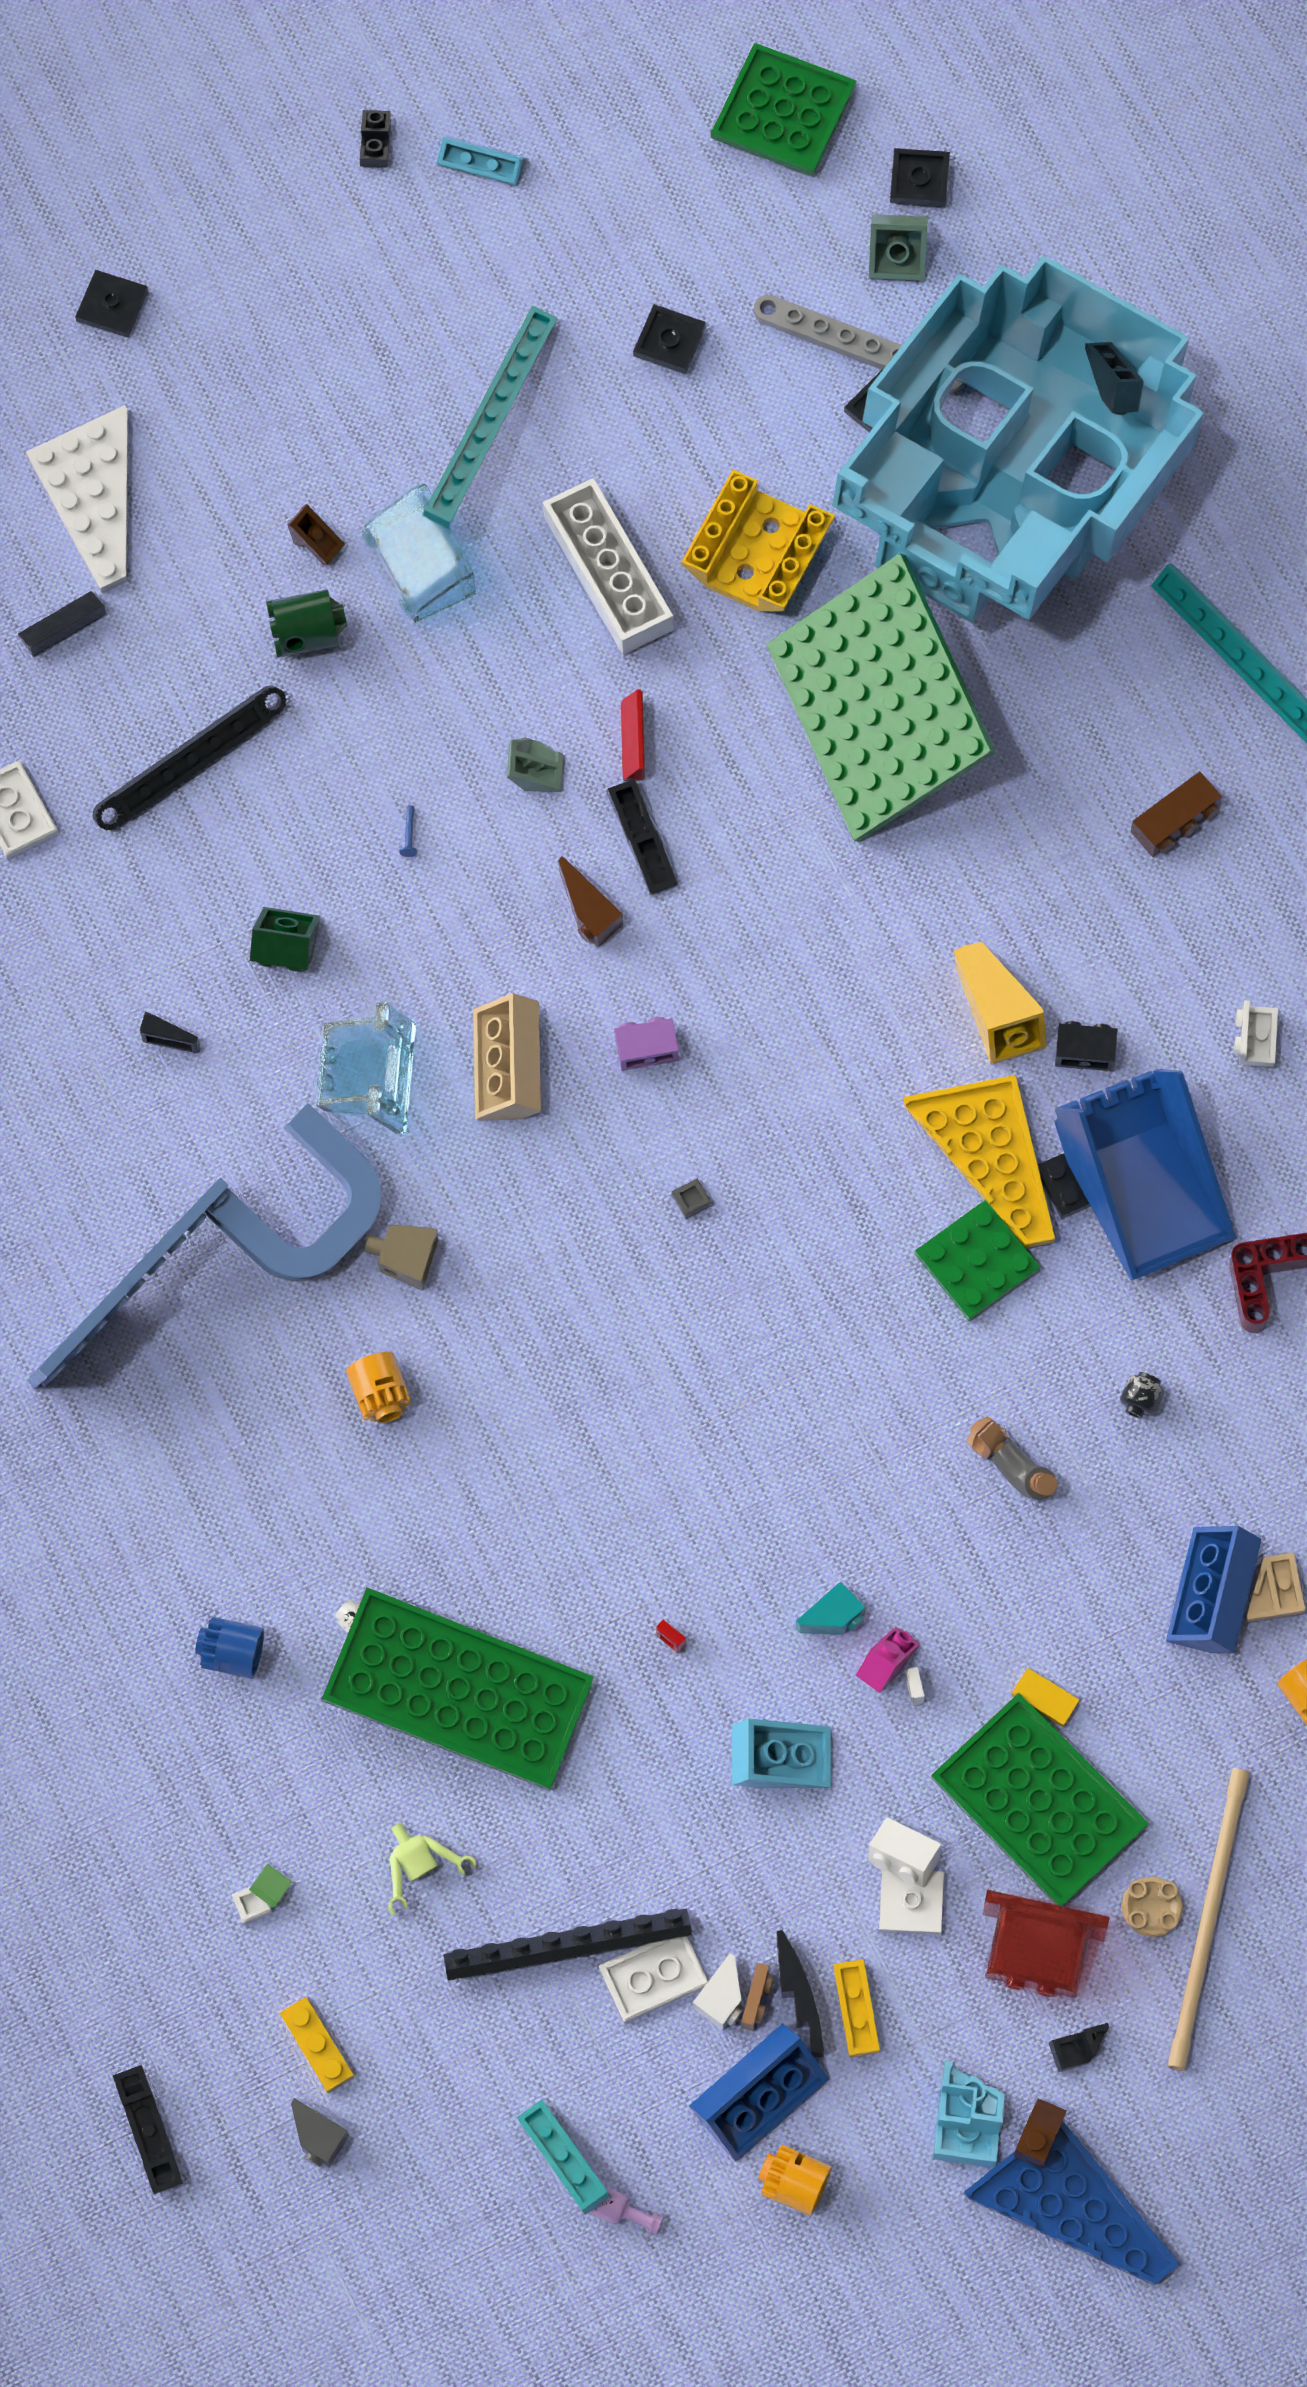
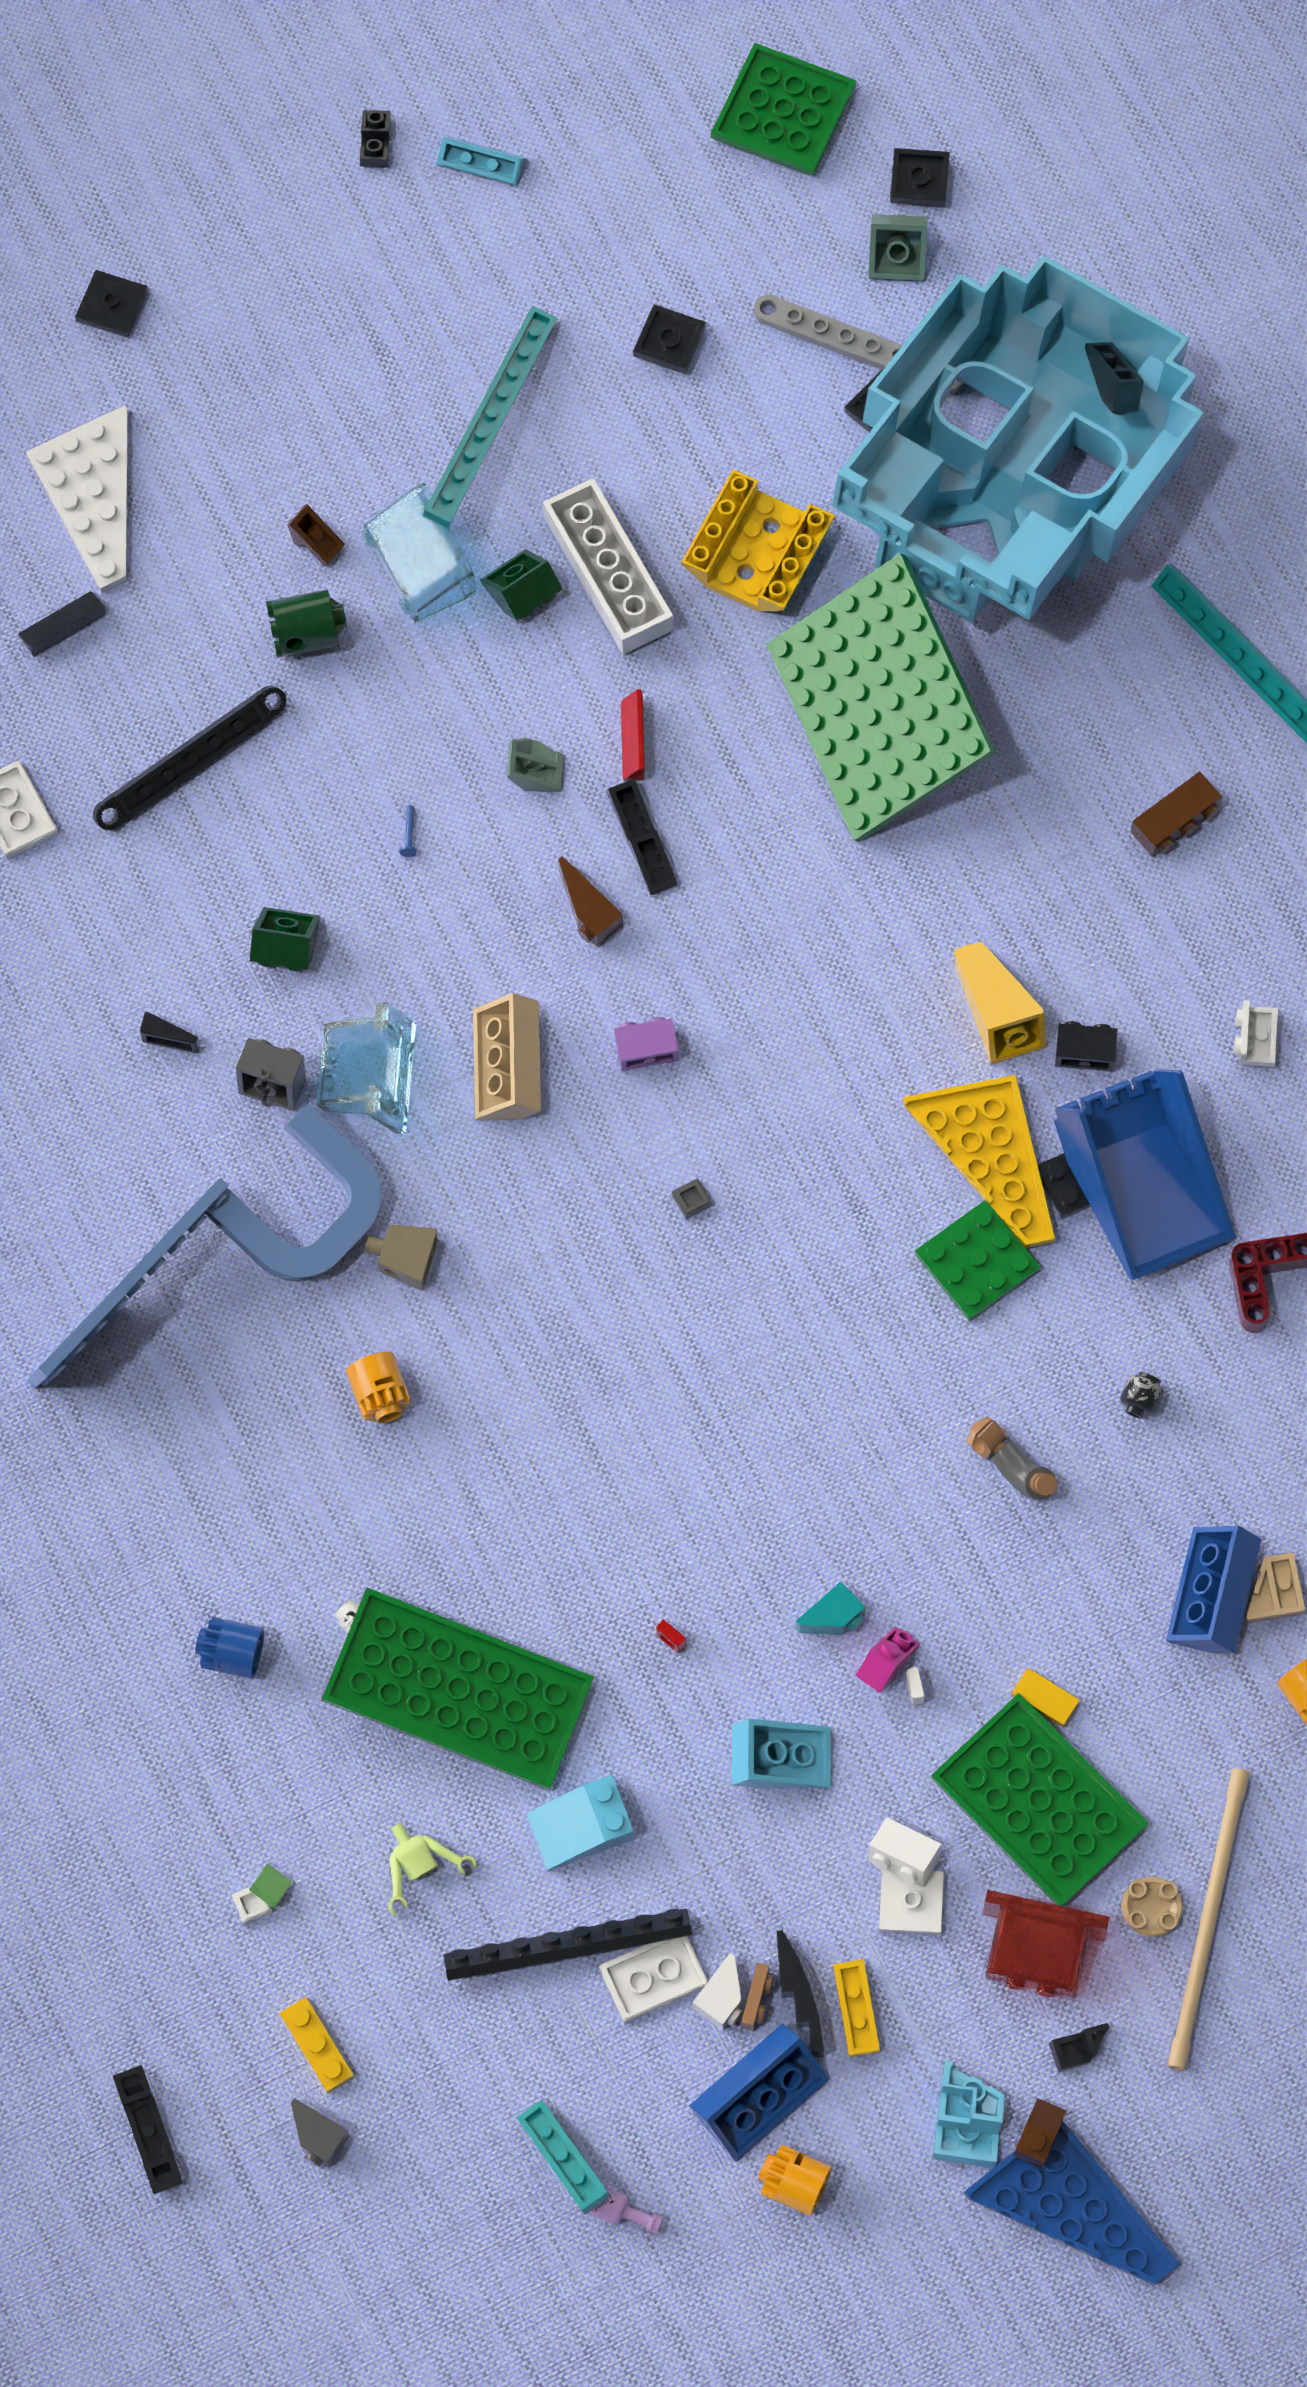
(271, 1073): none -> dark grey brick
(522, 584): none -> dark green slope
(581, 1823): none -> medium azure slope

